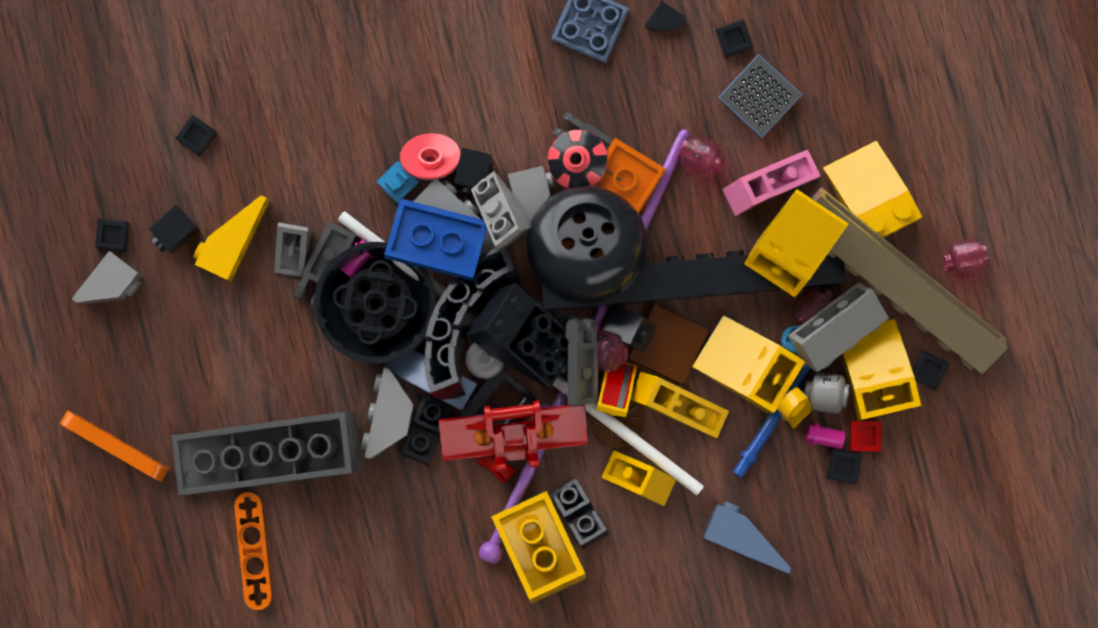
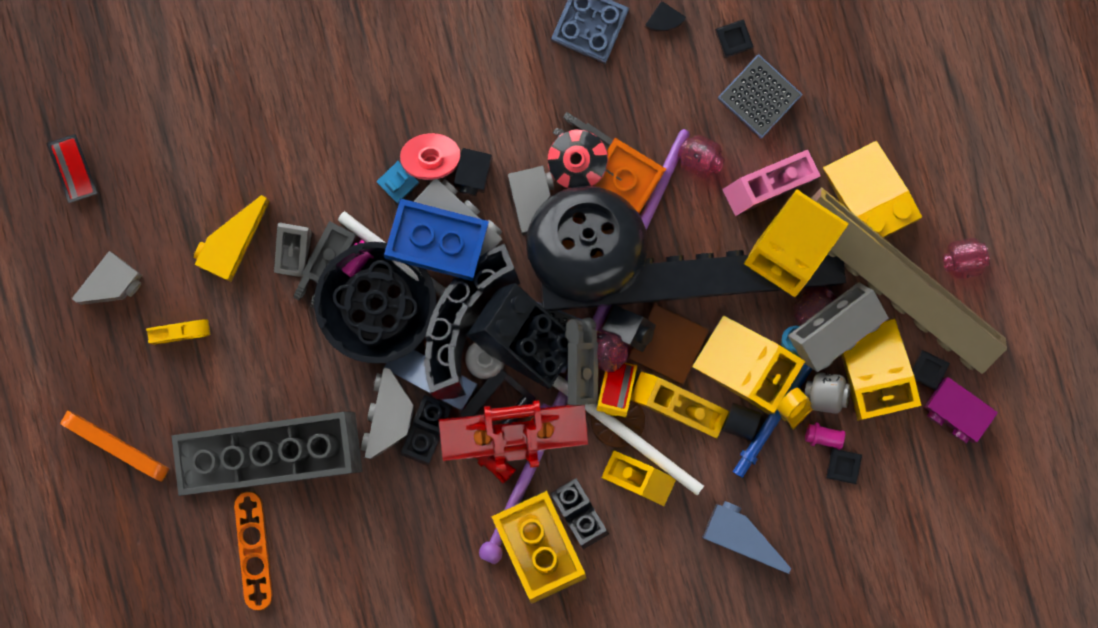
(71, 168): none -> slope
(112, 235): black tile -> none
(172, 230): black brick -> none
(178, 332): none -> yellow piece
(196, 135): black tile -> none
(500, 210): light grey slope -> none
(742, 422): none -> black brick
(865, 436): red tile -> none
(960, 411): none -> magenta brick

